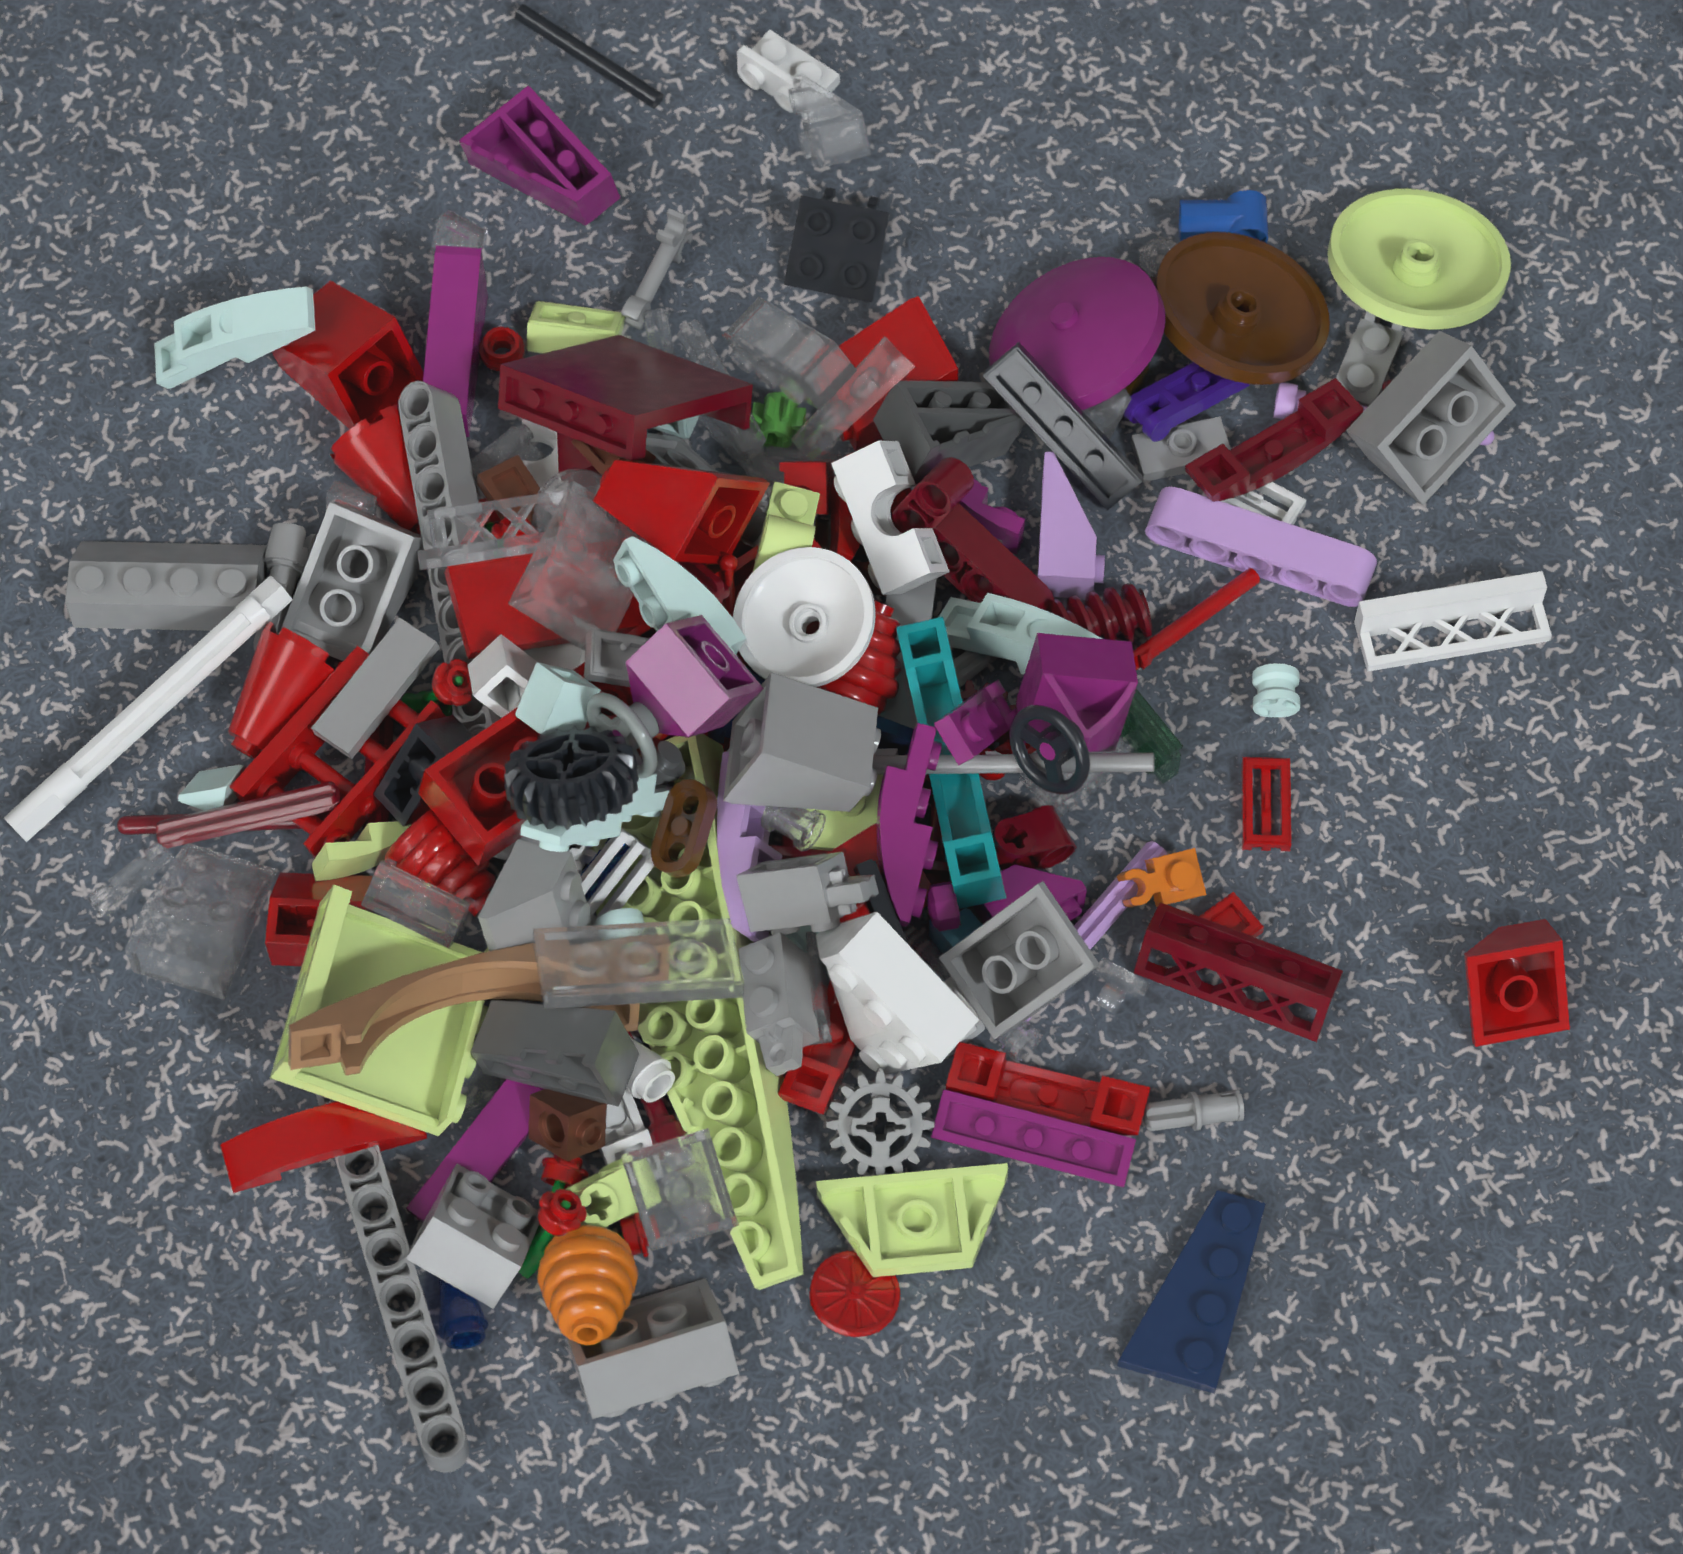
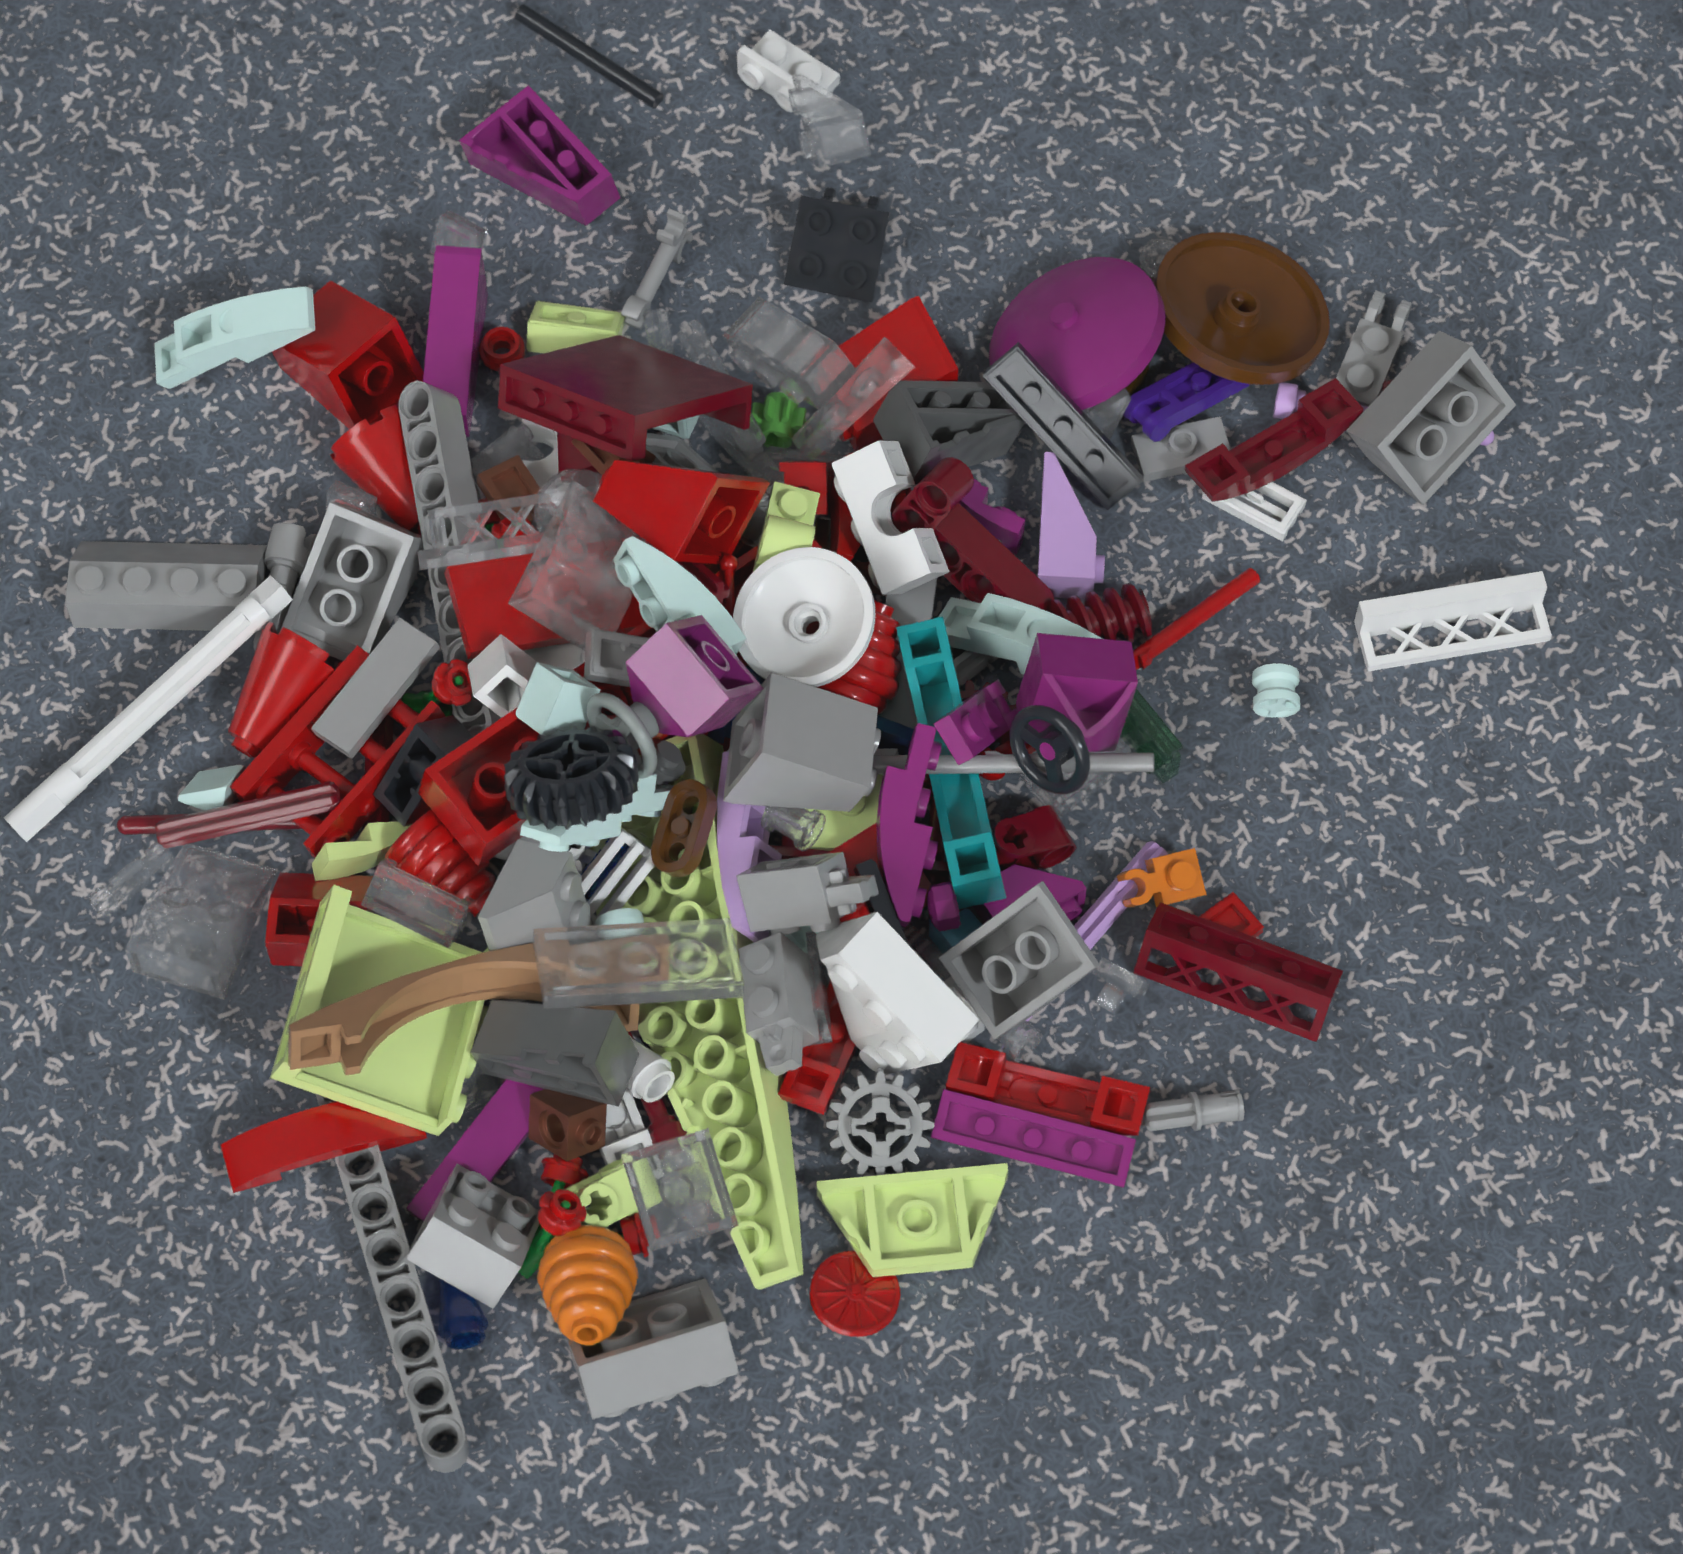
(1195, 1308): dark blue wing -> none
(1240, 214): blue piece -> none
(1266, 840): red tile -> none
(1267, 545): lavender beam -> none
(1419, 259): yellowish green dish -> none
(1517, 983): red slope -> none

